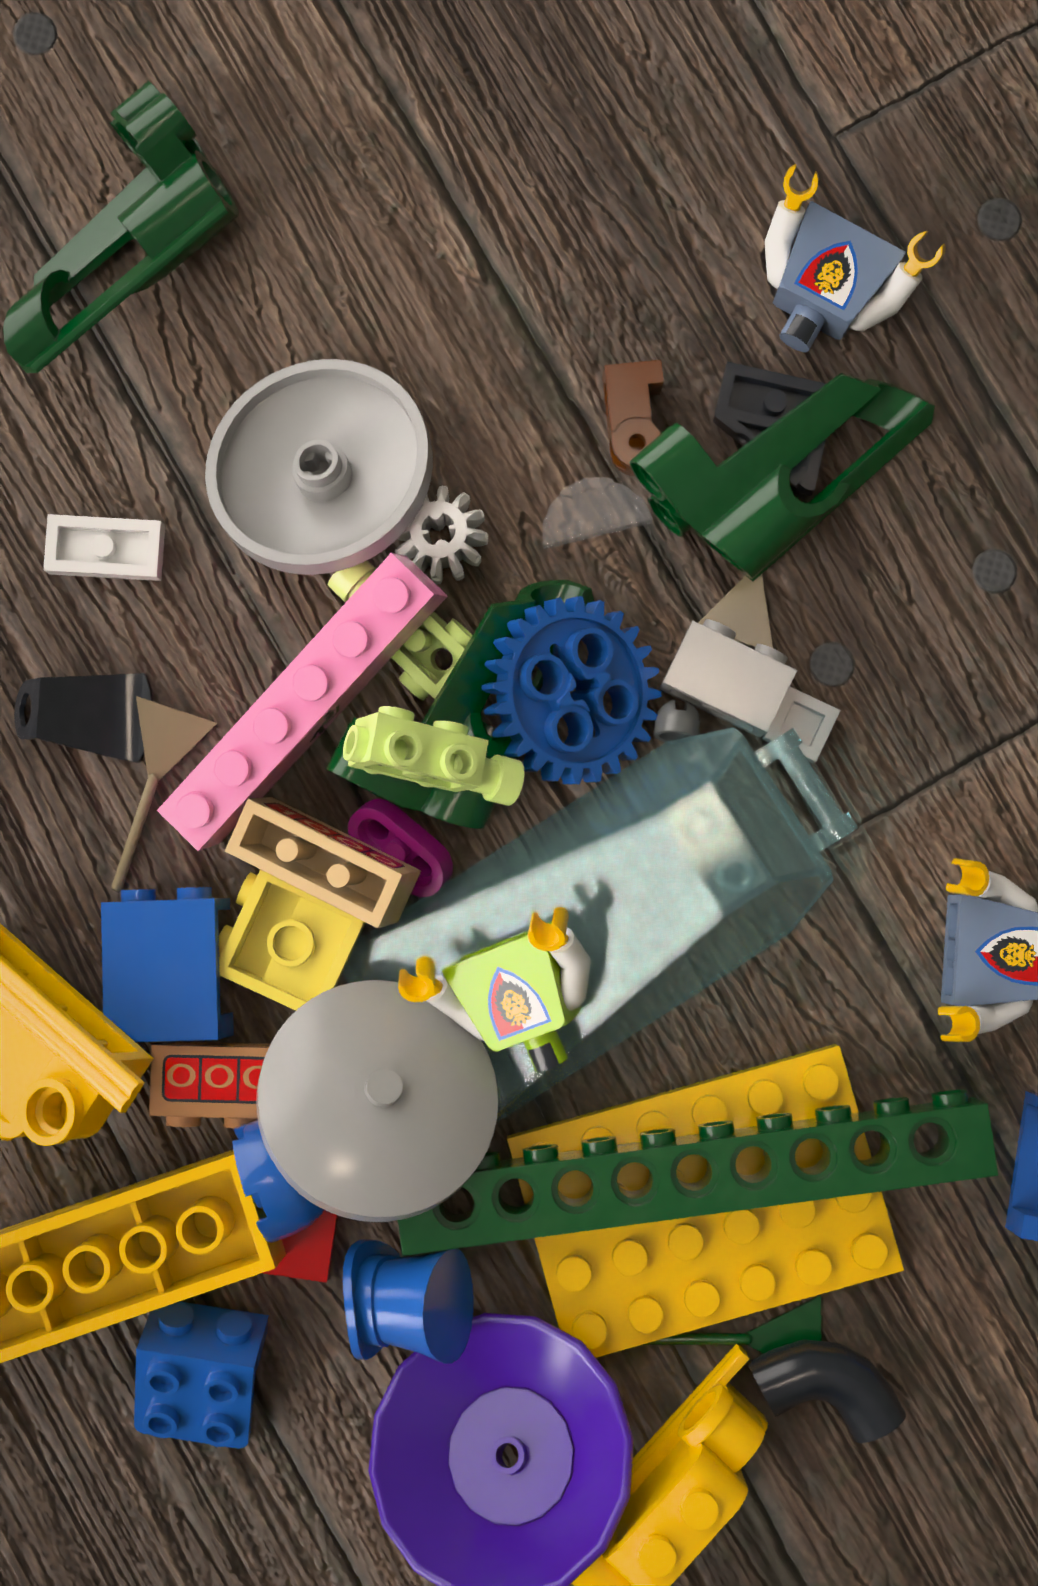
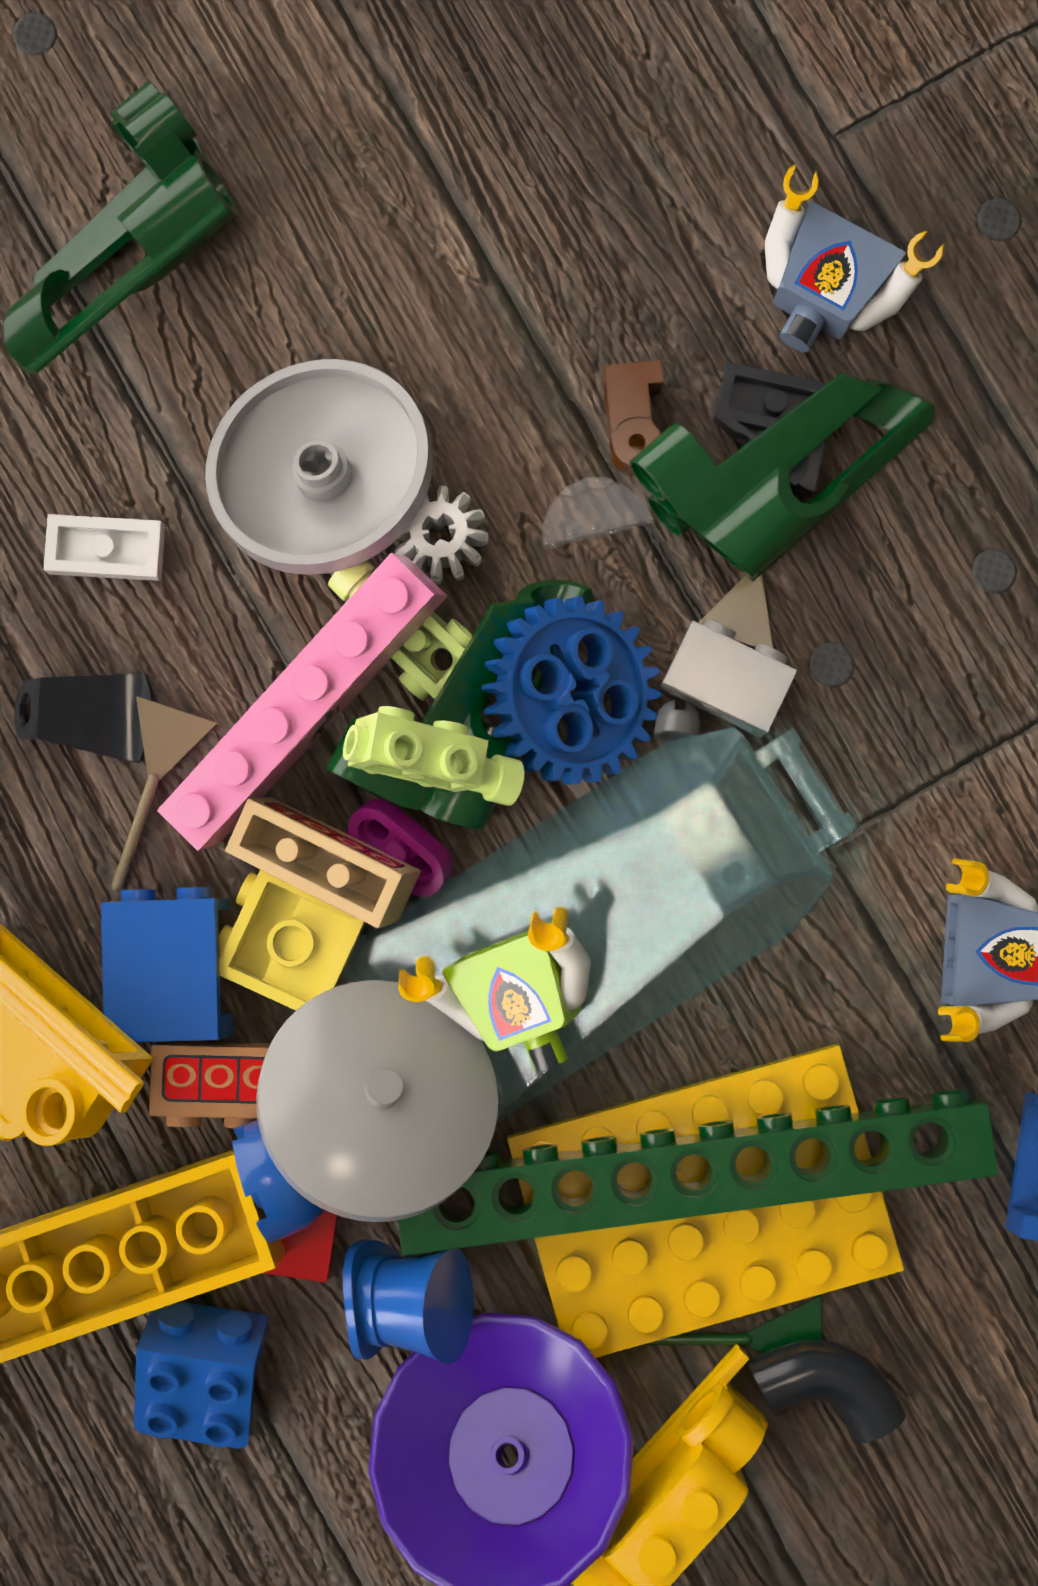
(808, 717): light grey plate -> none

